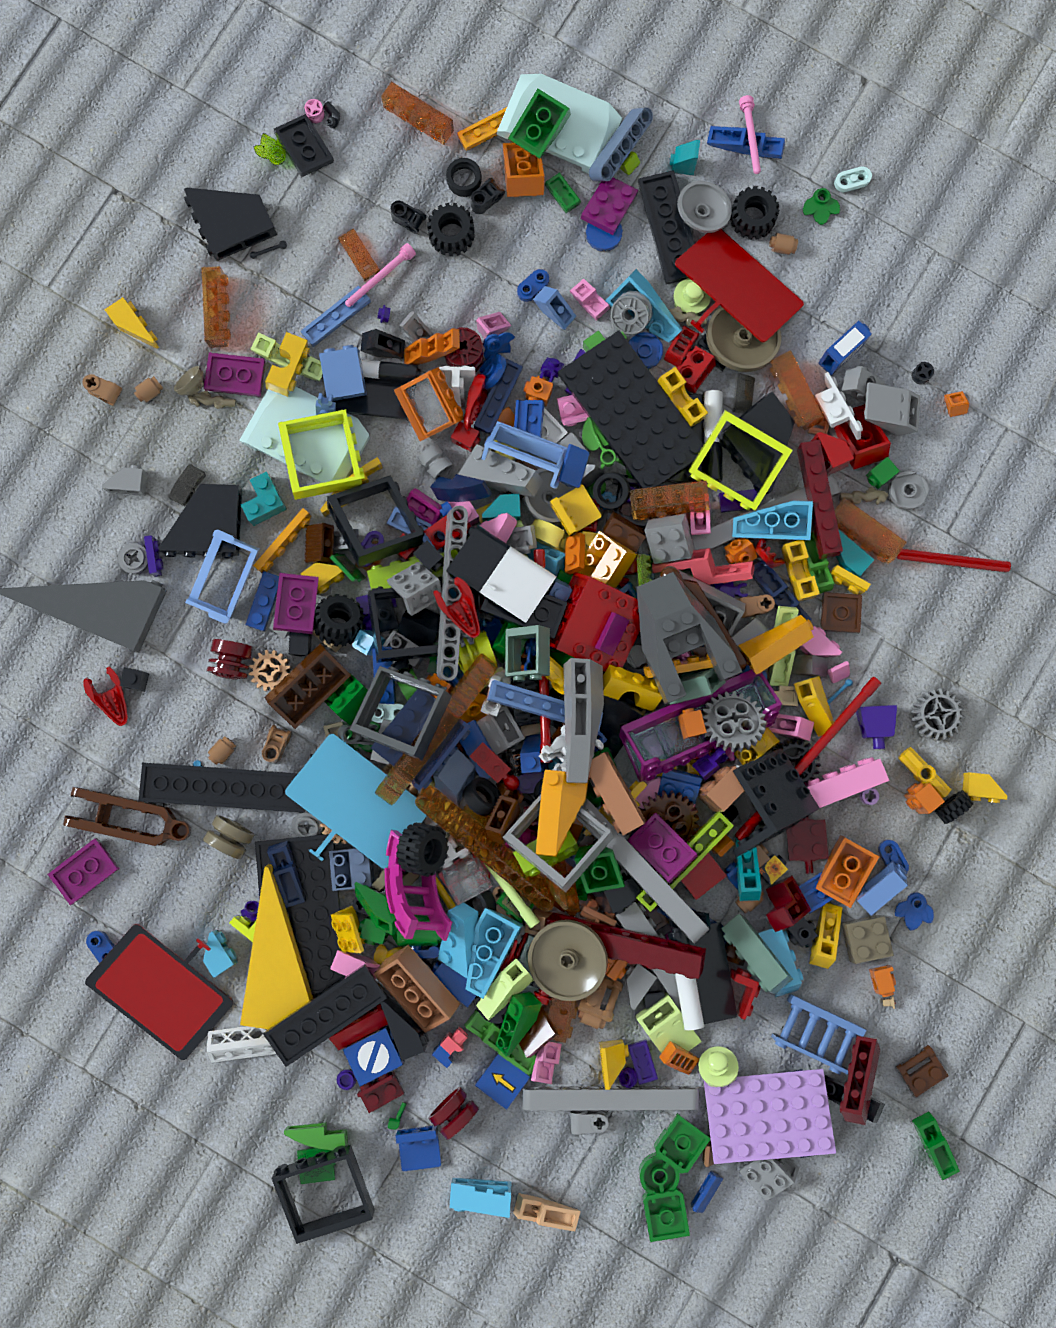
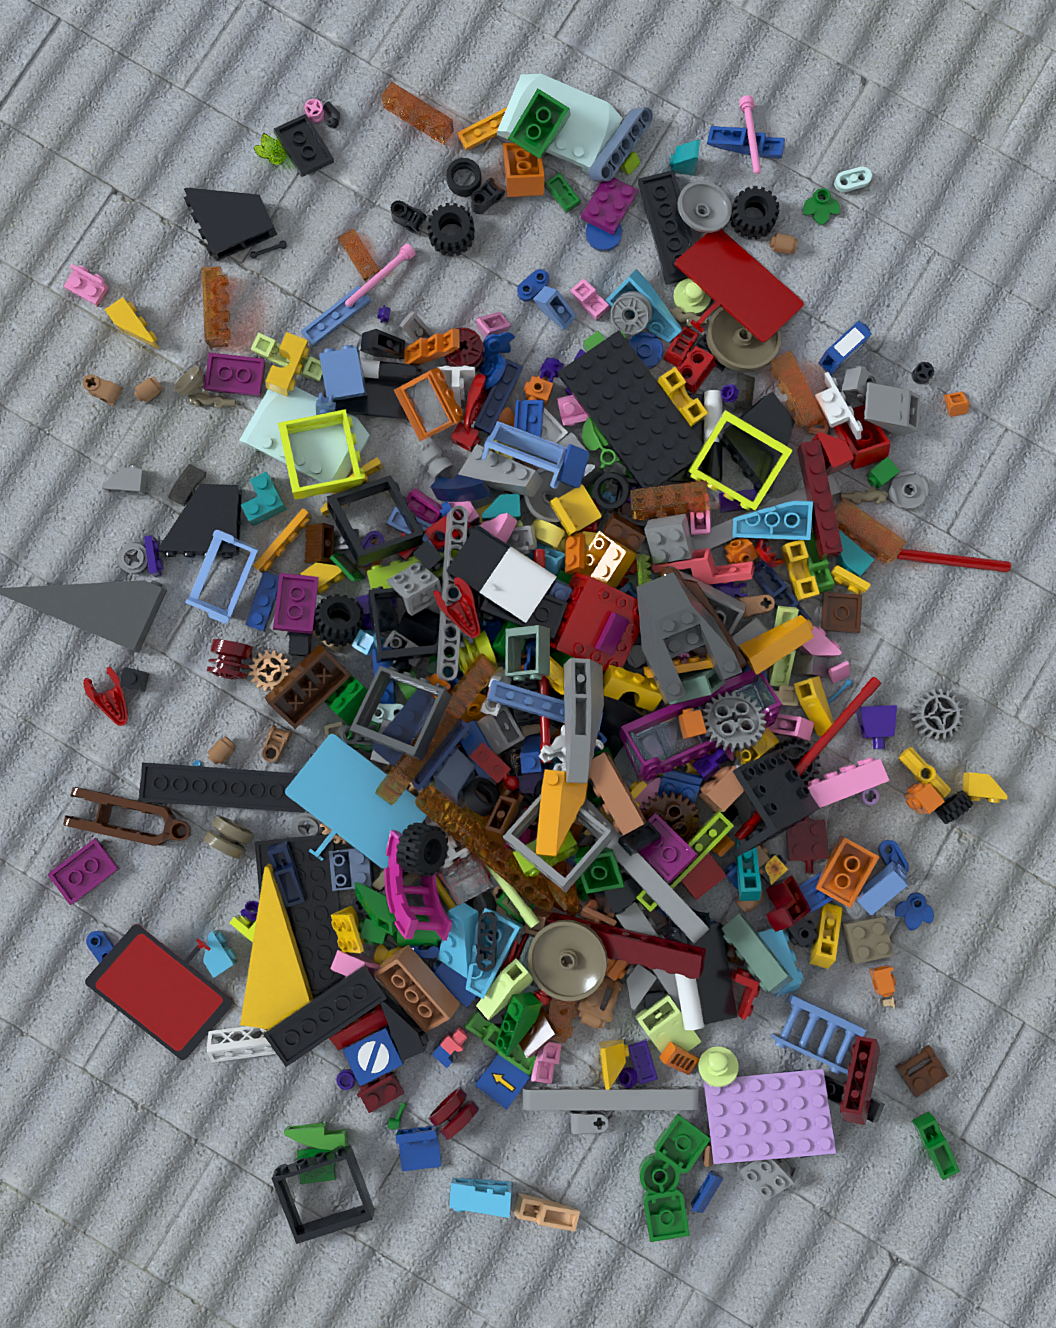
(86, 285): none -> bright pink bracket
(491, 956): none -> black beam
(639, 838): none -> black plate
(729, 393): none -> dark purple plate

